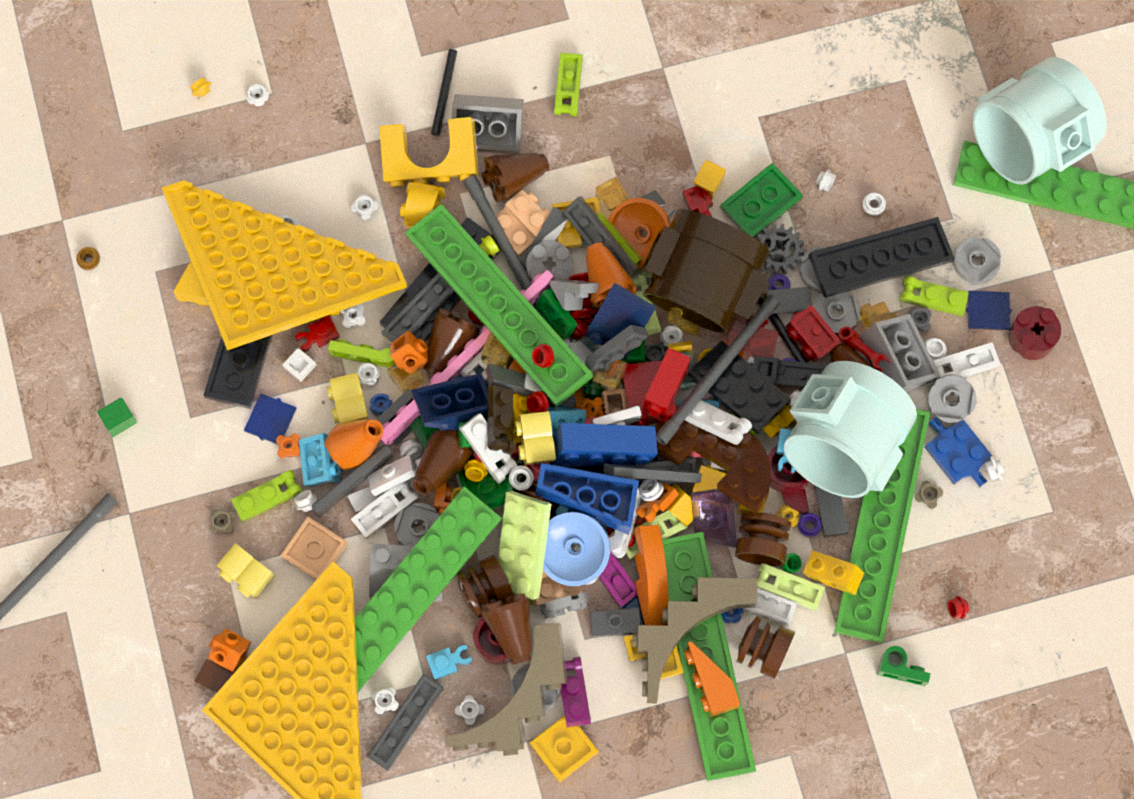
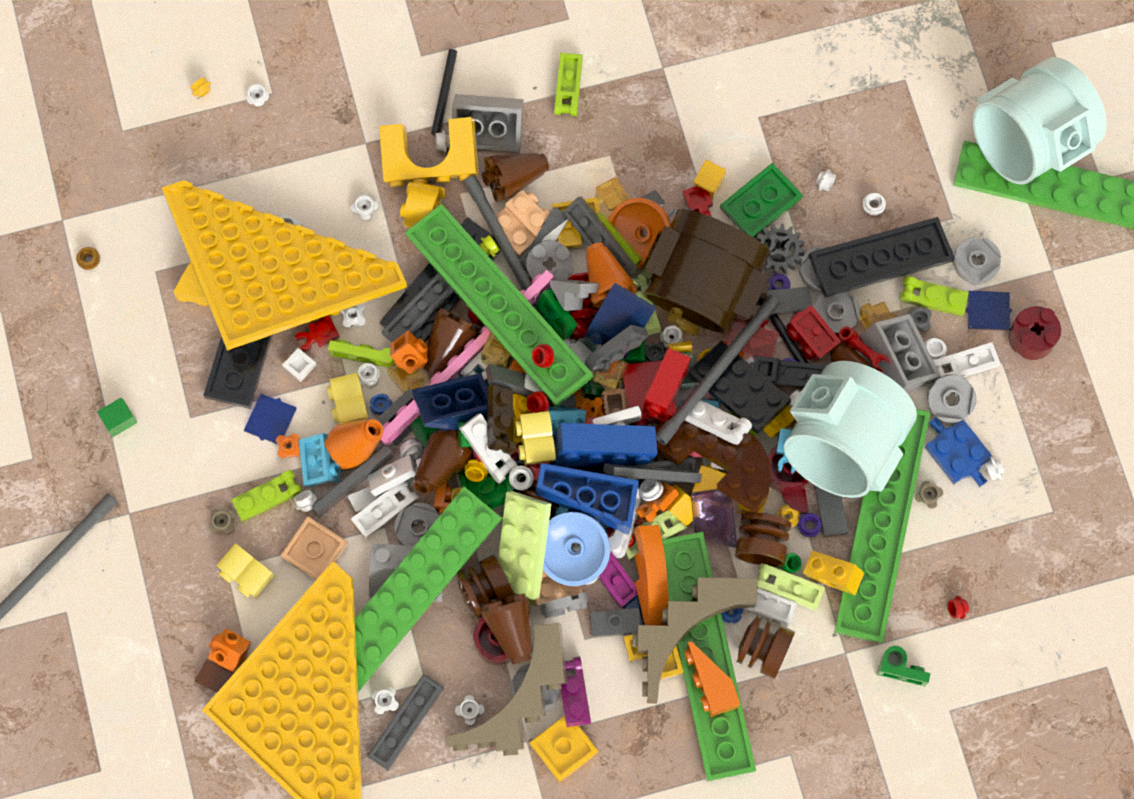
(442, 141): none -> white plate
(444, 663): medium azure plate -> none

